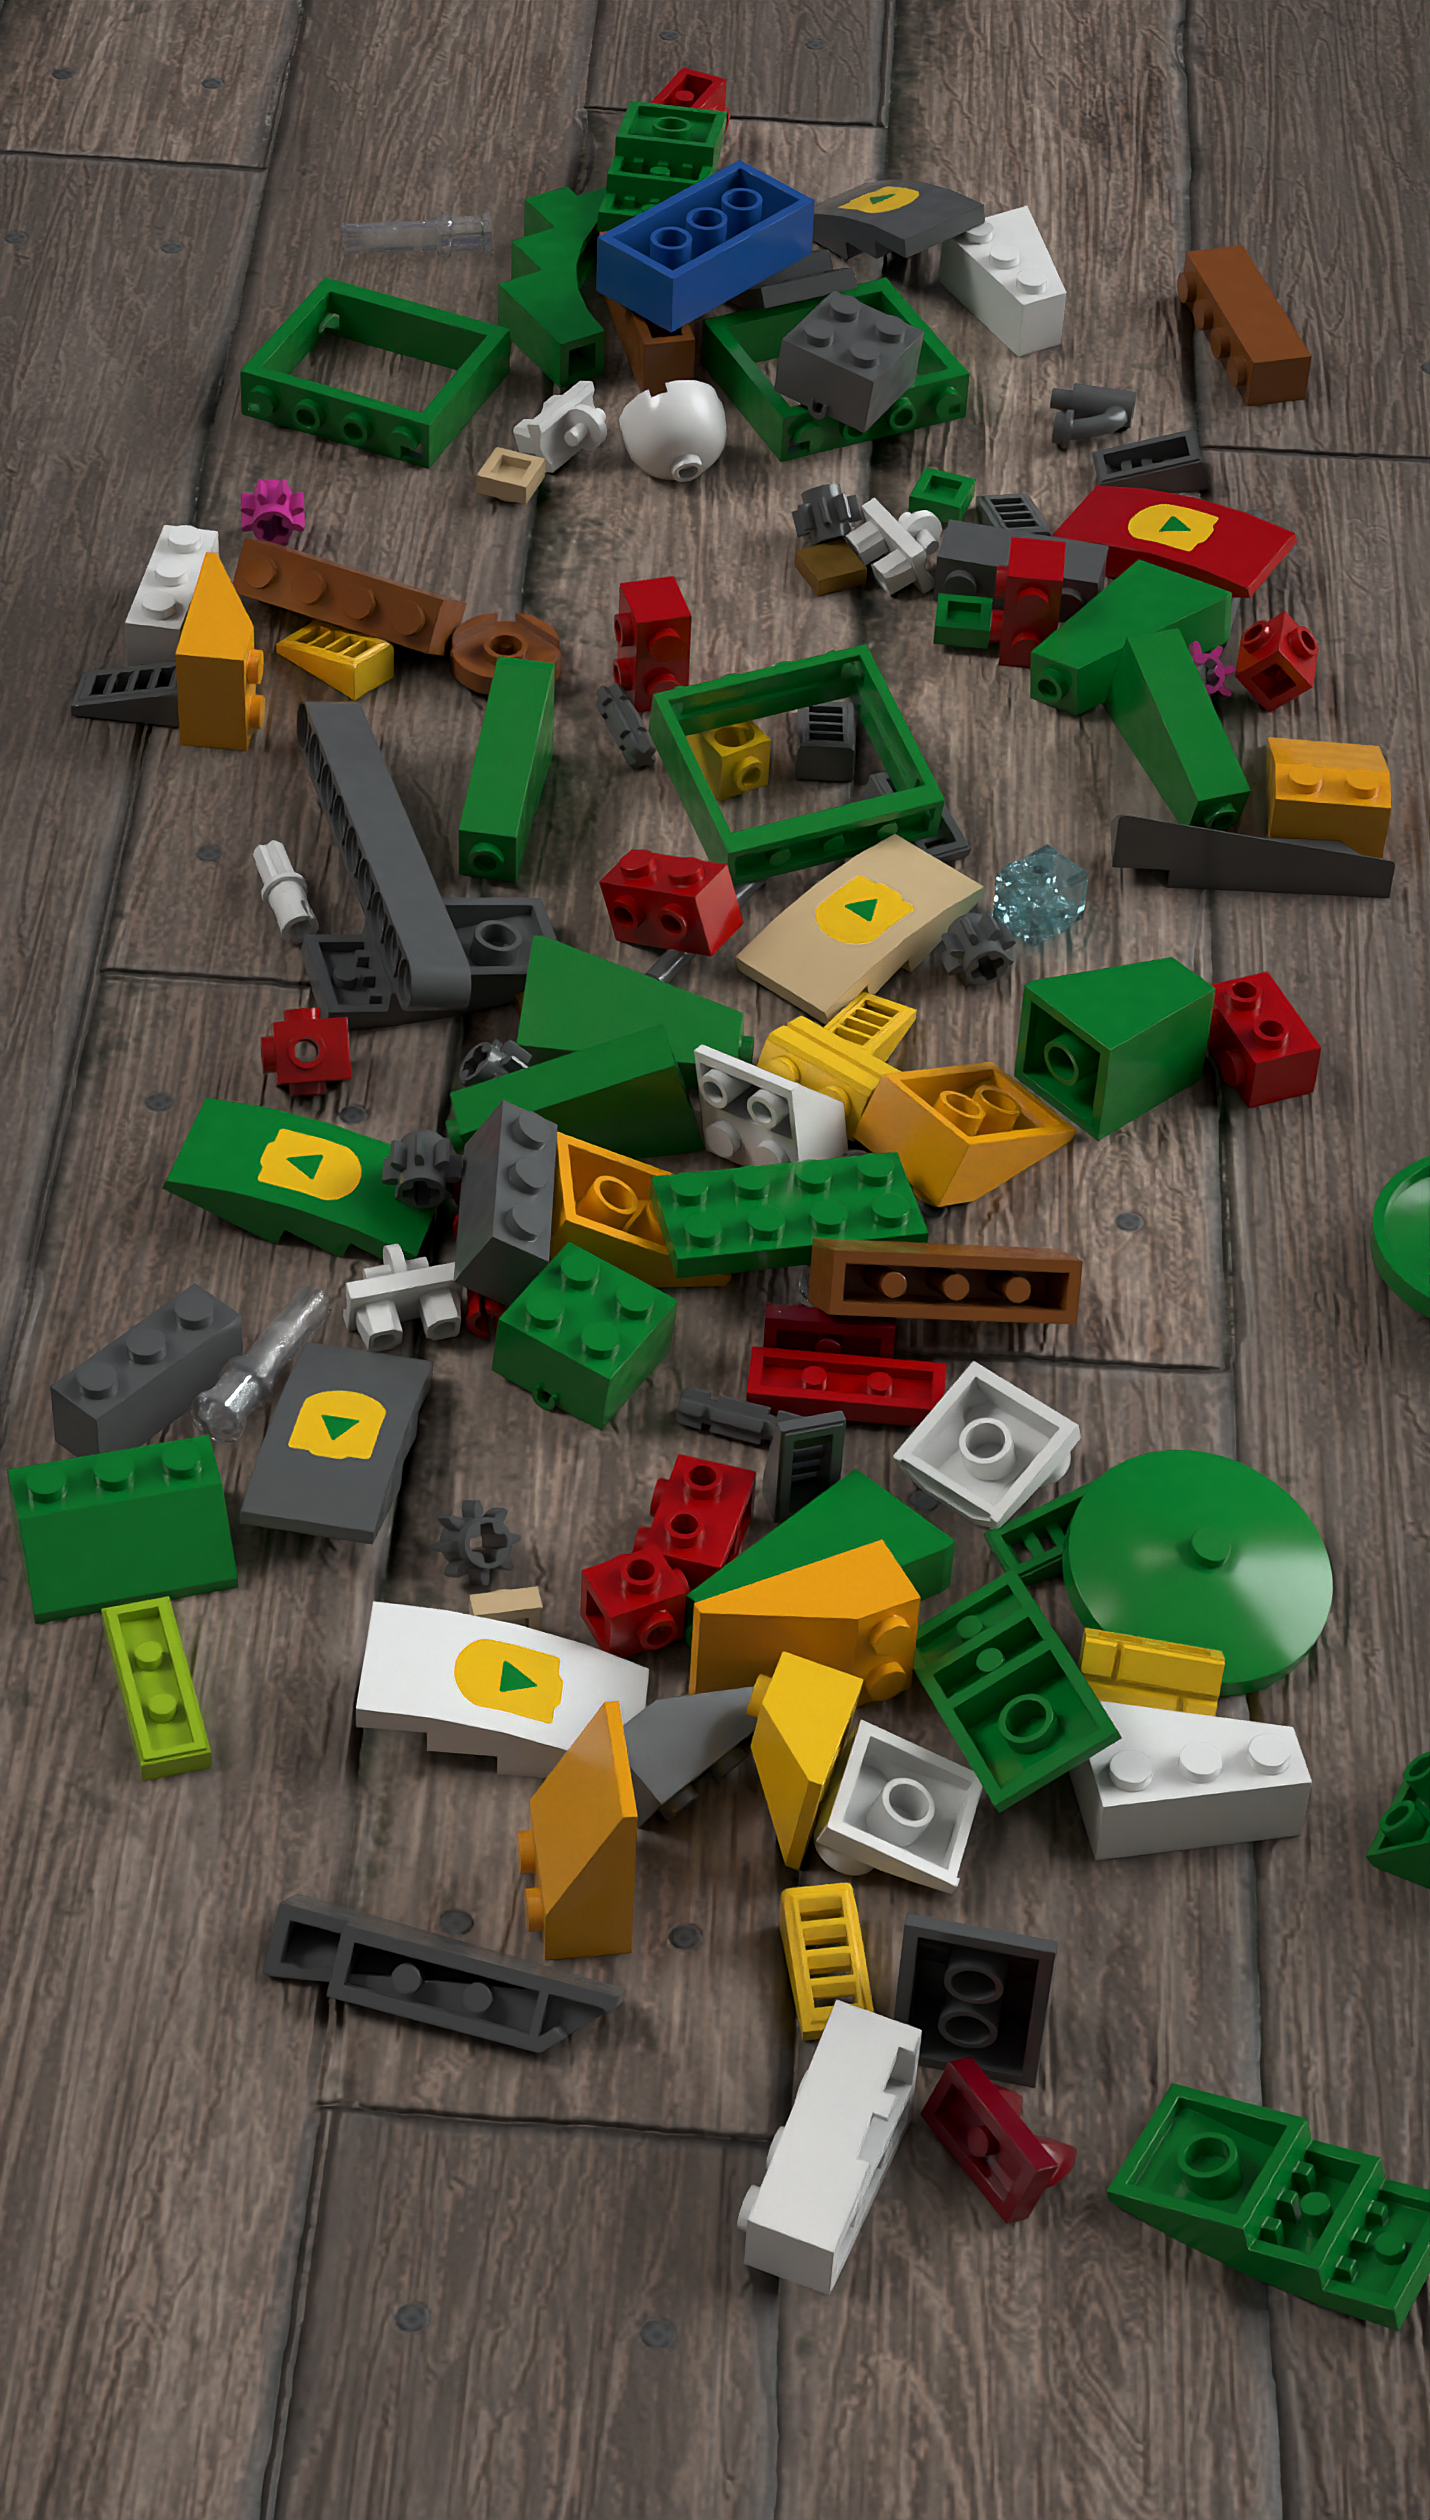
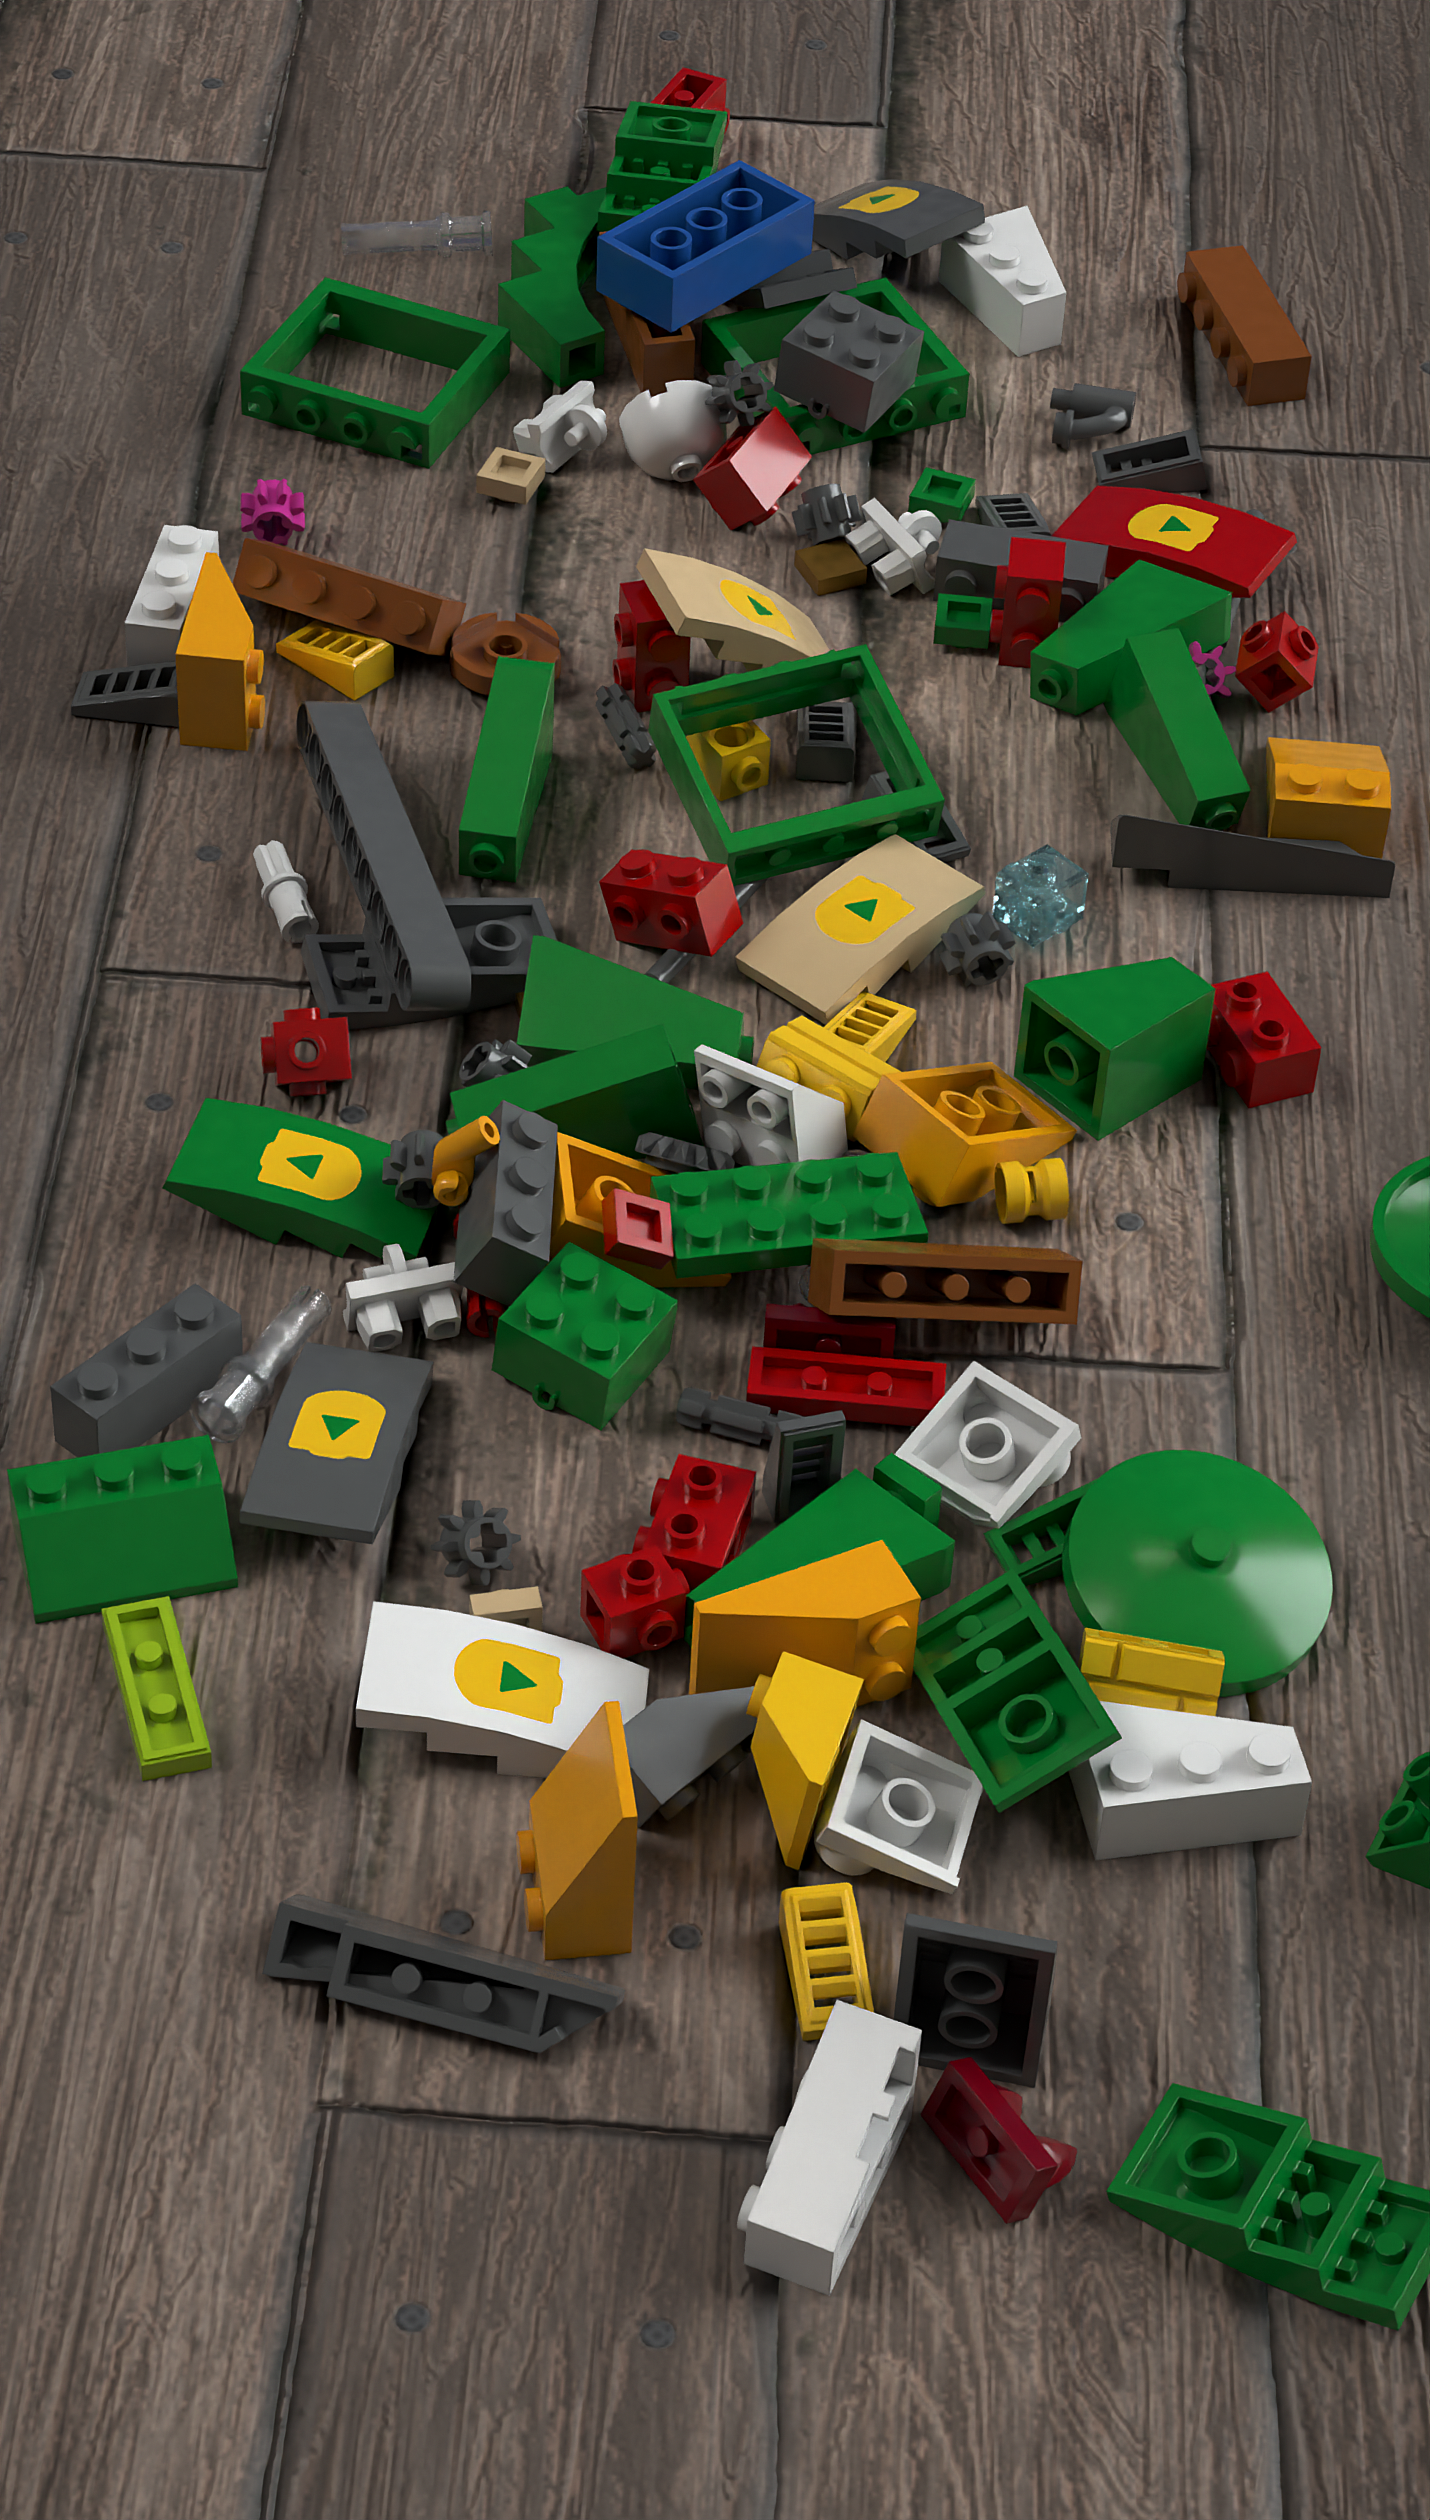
(456, 1157): none -> light orange arm
(637, 1228): none -> red plate
(681, 1155): none -> dark grey gear
(728, 611): none -> tan slope
(753, 470): none -> red brick
(754, 389): none -> dark grey gear
(909, 1487): none -> green plate
(1031, 1190): none -> yellow wheel

